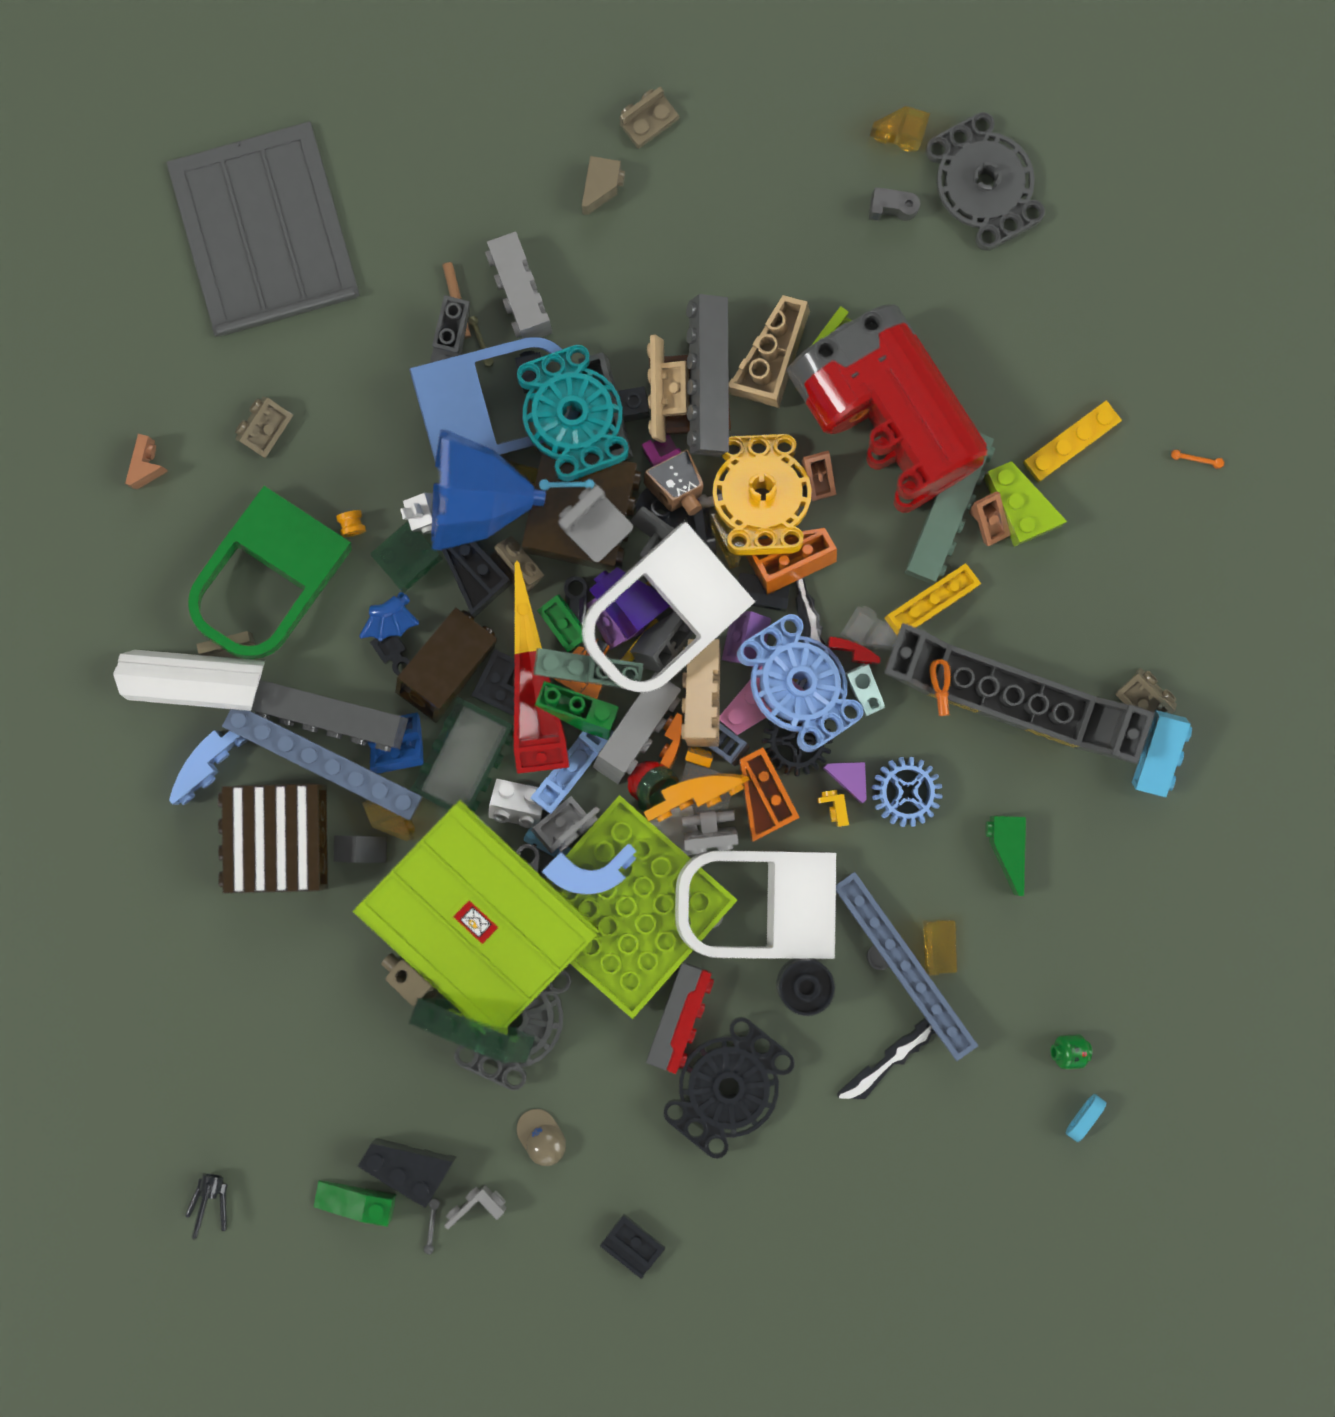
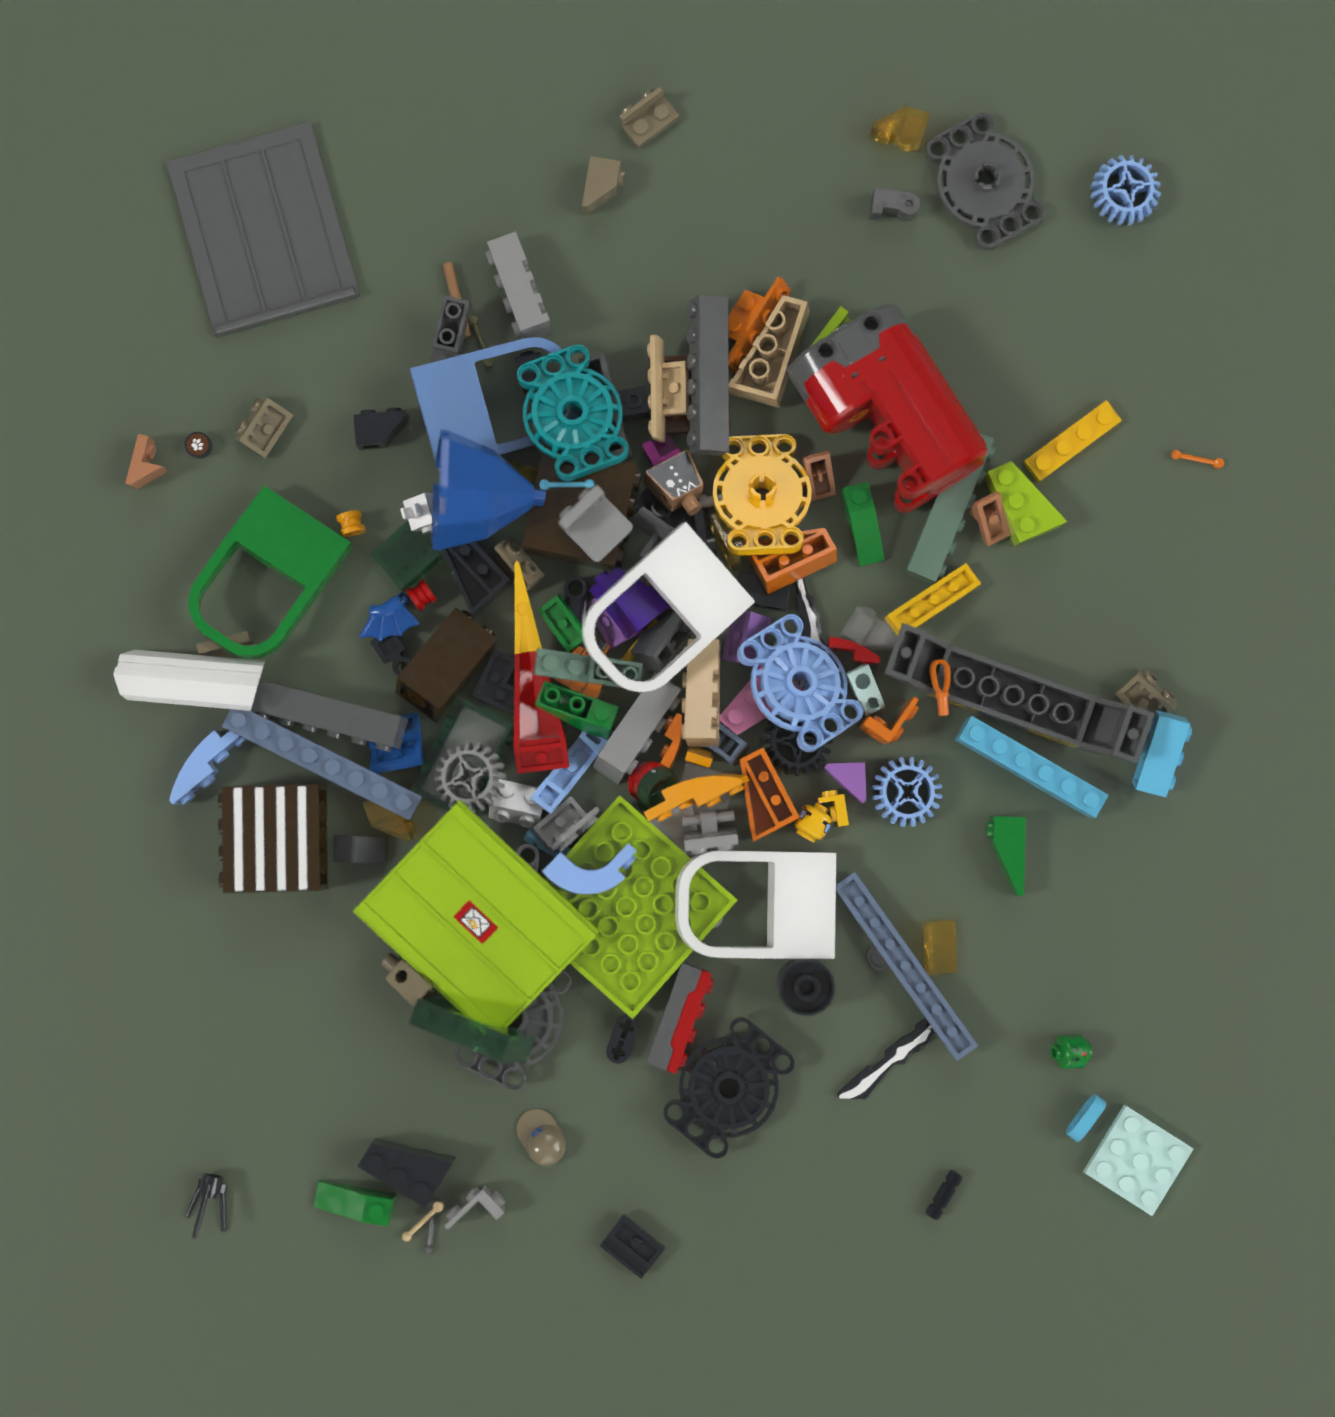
(198, 445): none -> tile
(378, 429): none -> black slope
(421, 595): none -> red wheel
(437, 1207): none -> tan hinge
(465, 766): none -> light grey gear
(628, 1041): none -> black beam
(749, 319): none -> orange bracket
(813, 822): none -> yellow head
(862, 523): none -> green slope
(877, 728): none -> orange bracket
(944, 1195): none -> black axle
(1031, 767): none -> medium azure brick
(1125, 170): none -> light blue gear
(1138, 1160): none -> light aqua plate

